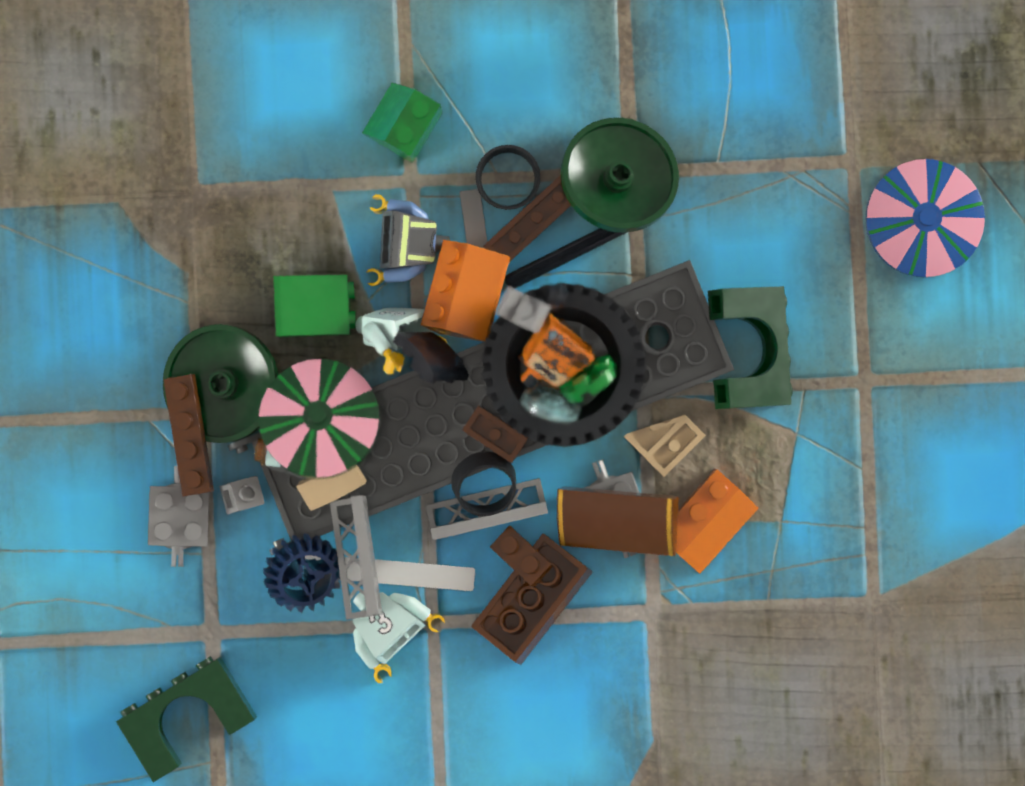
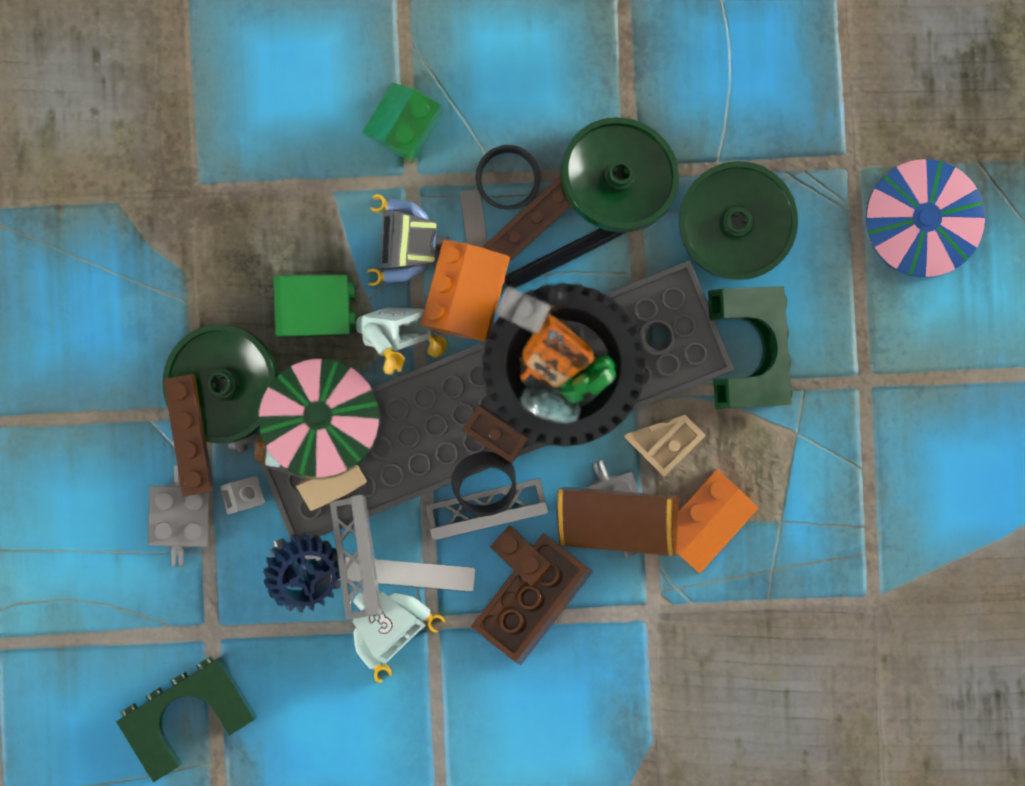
(431, 357): black slope -> none
(738, 220): none -> dark green dish

